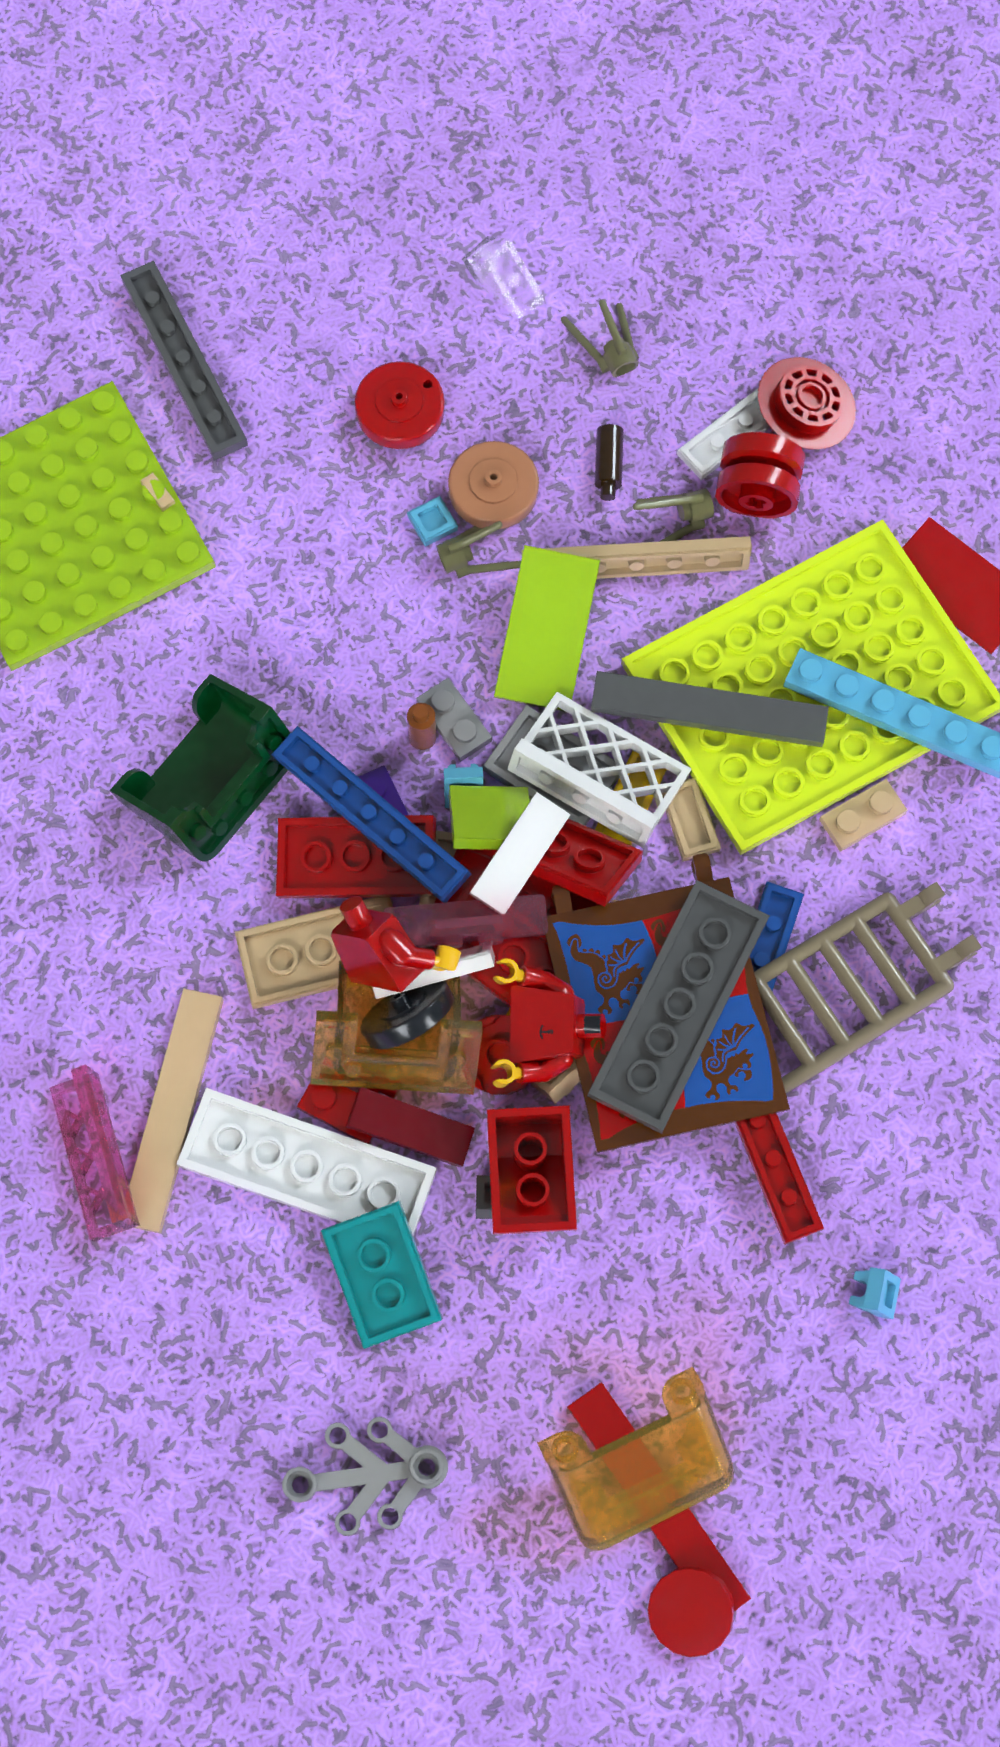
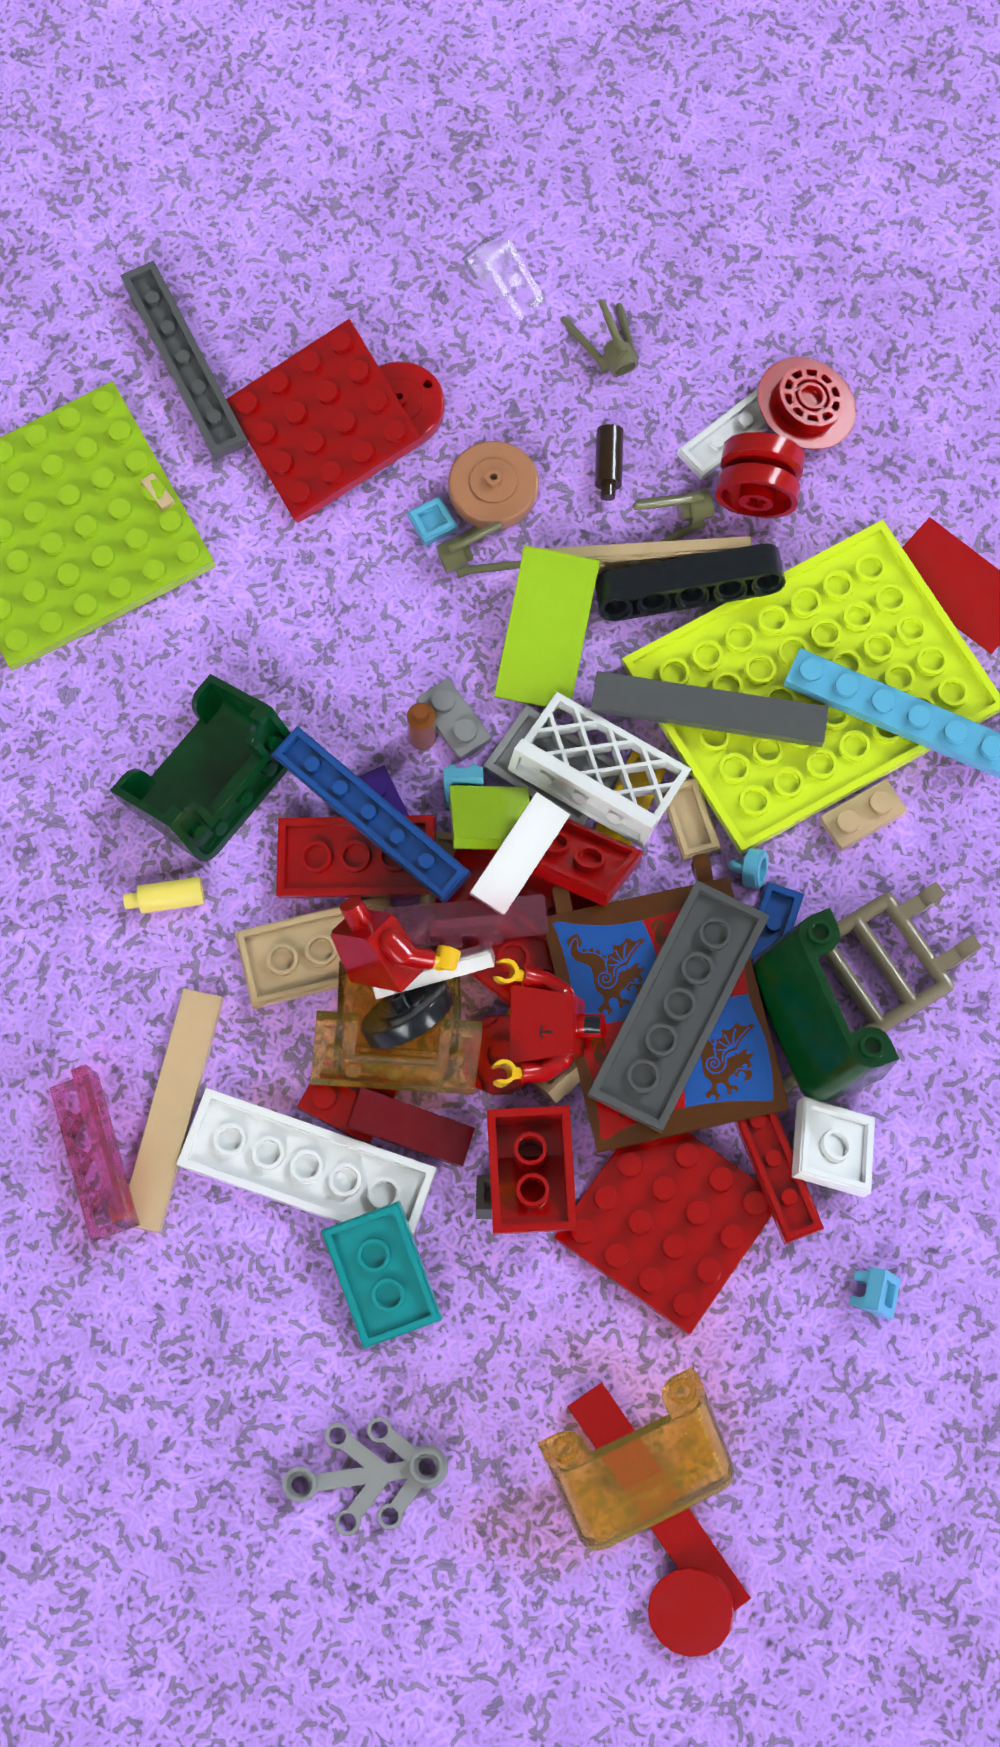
(166, 895): none -> light yellow cylinder
(324, 421): none -> red plate
(669, 1224): none -> red plate
(689, 582): none -> black beam
(753, 867): none -> medium azure tile
(808, 1020): none -> dark green windscreen
(833, 1147): none -> white tile

